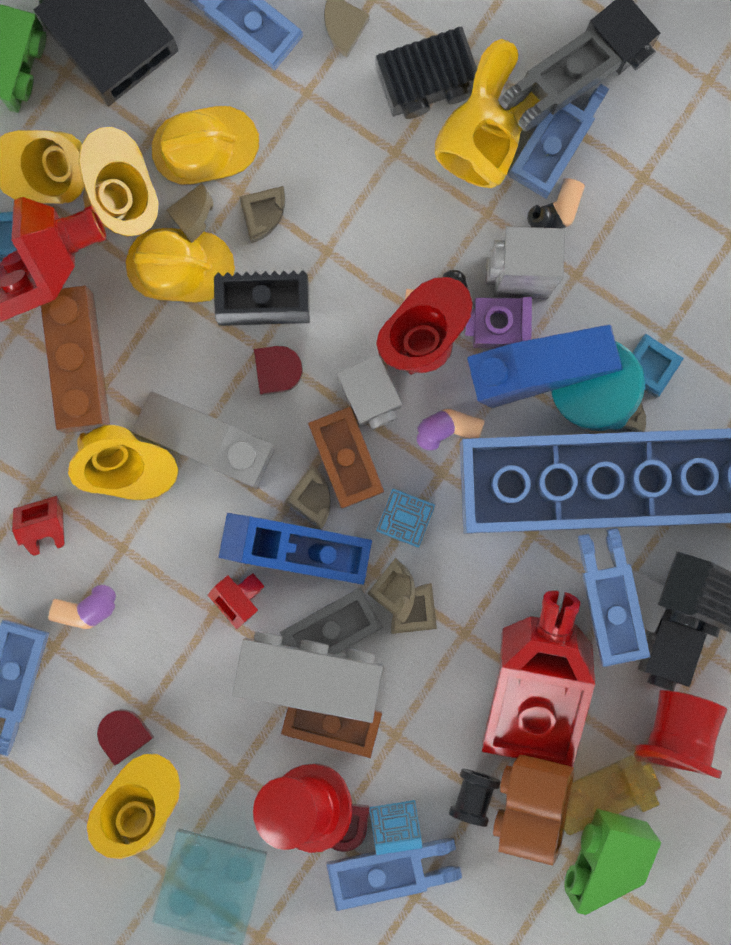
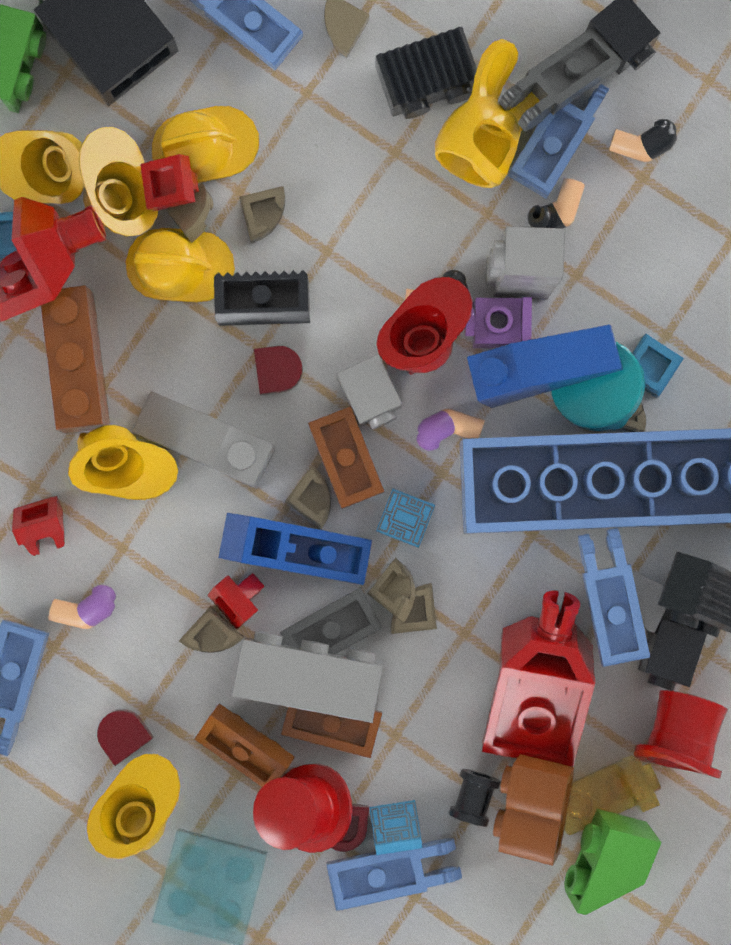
(168, 182): none -> red tile
(211, 633): none -> dark tan tile
(243, 746): none -> dark orange plate
(648, 144): none -> arm

